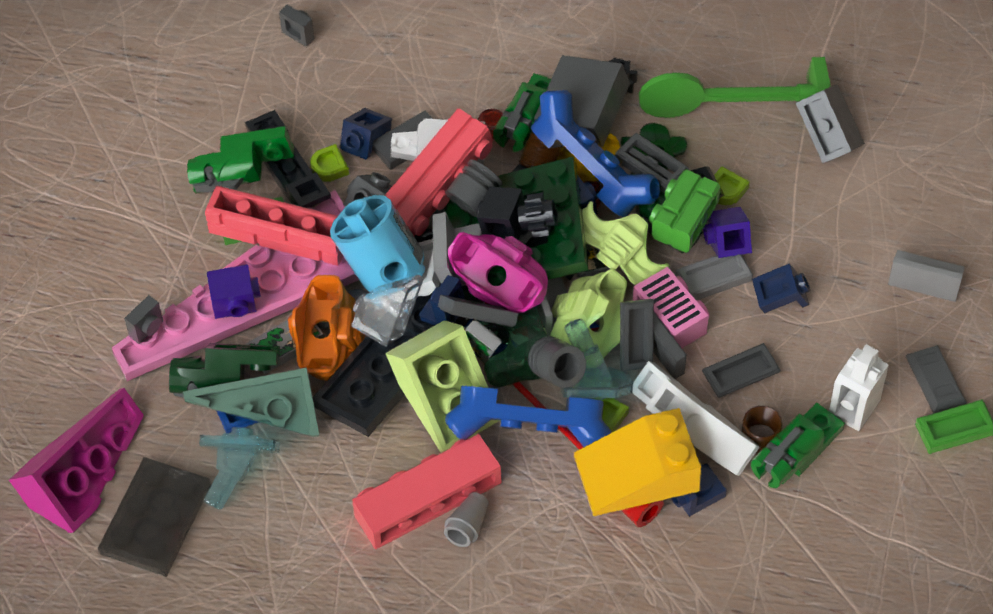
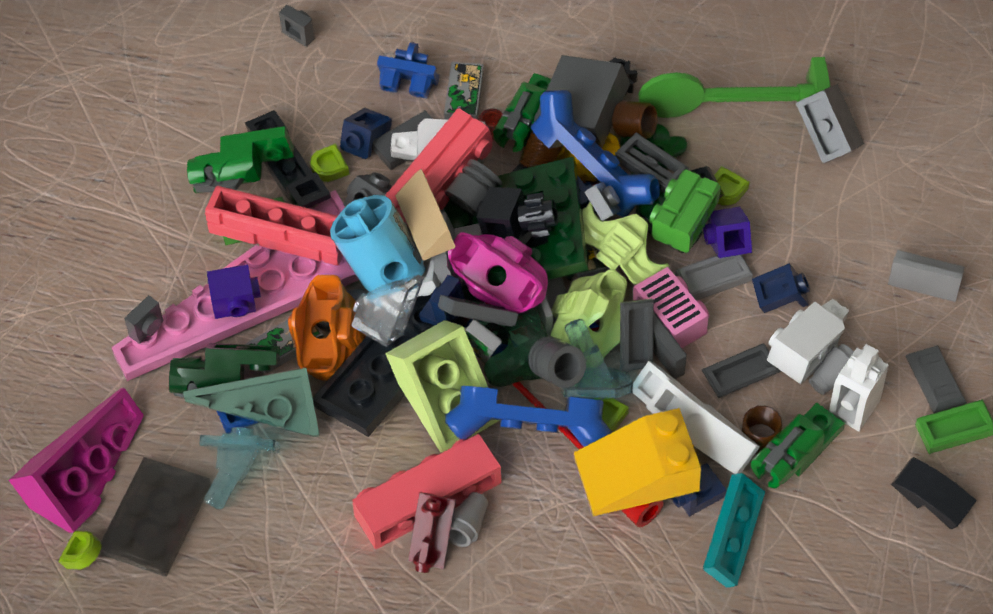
(80, 551): none -> lime tile
(408, 66): none -> blue hips
(424, 217): none -> tan slope
(431, 532): none -> hinge
(464, 89): none -> tile
(603, 200): none -> plate
(634, 118): none -> reddish brown piece
(734, 530): none -> teal plate
(807, 339): none -> white hinge
(829, 369): none -> light grey cone
(935, 491): none -> black slope

